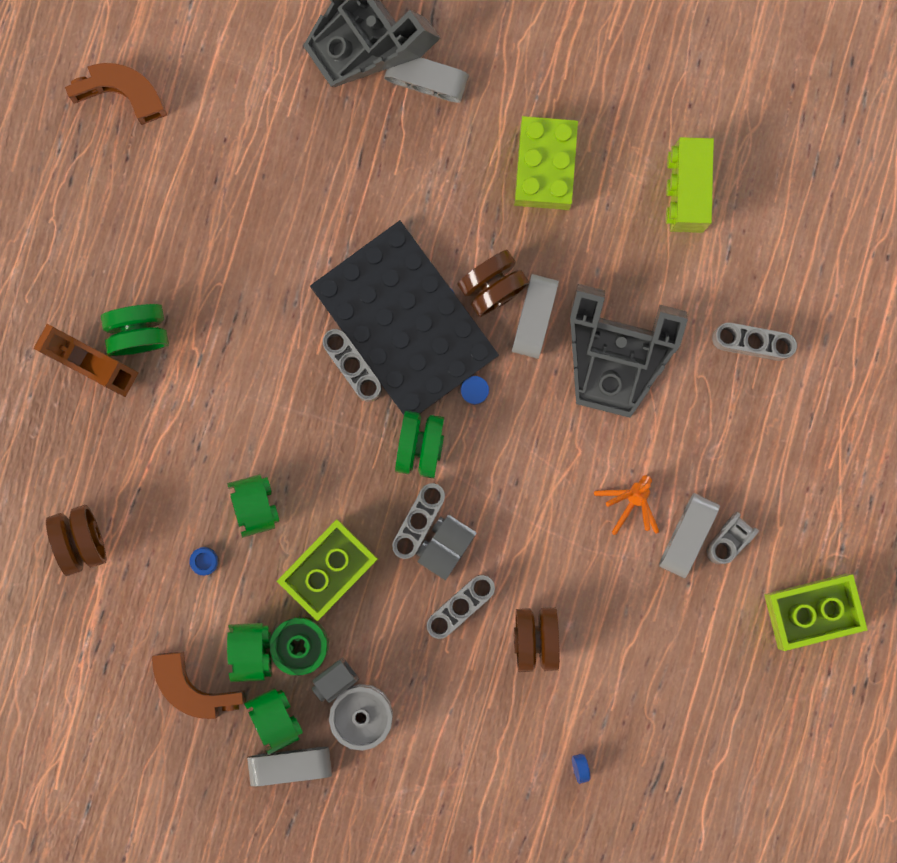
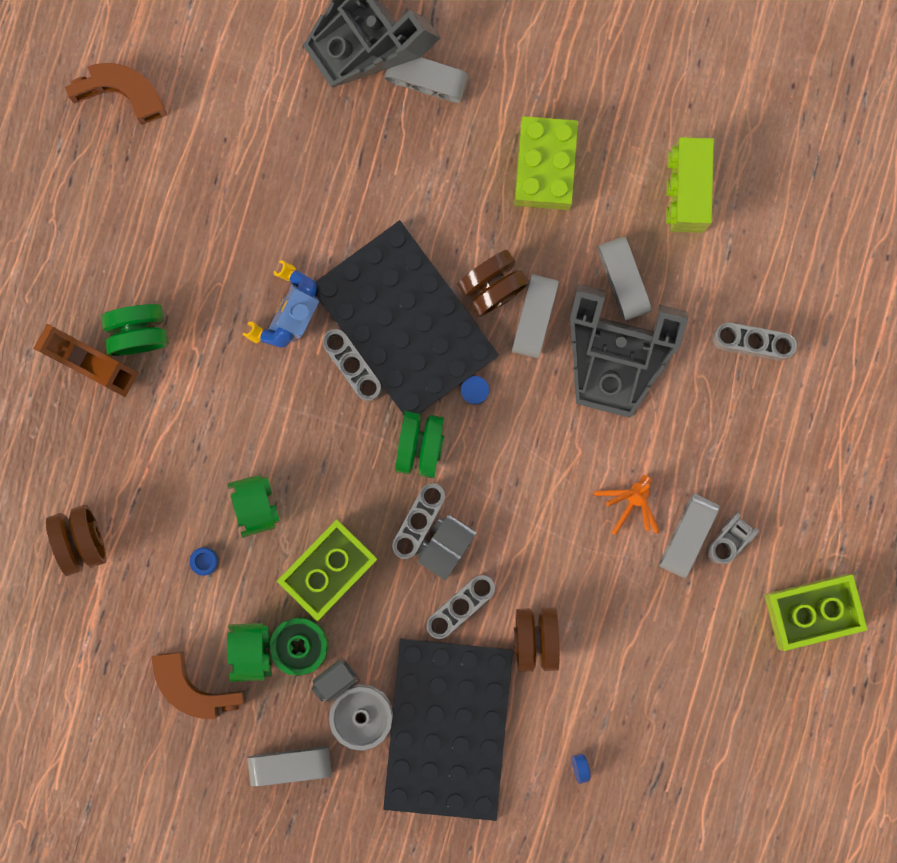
(273, 721): green brick -> none
(292, 313): none -> torso
(448, 729): none -> black plate
(624, 278): none -> light grey beam

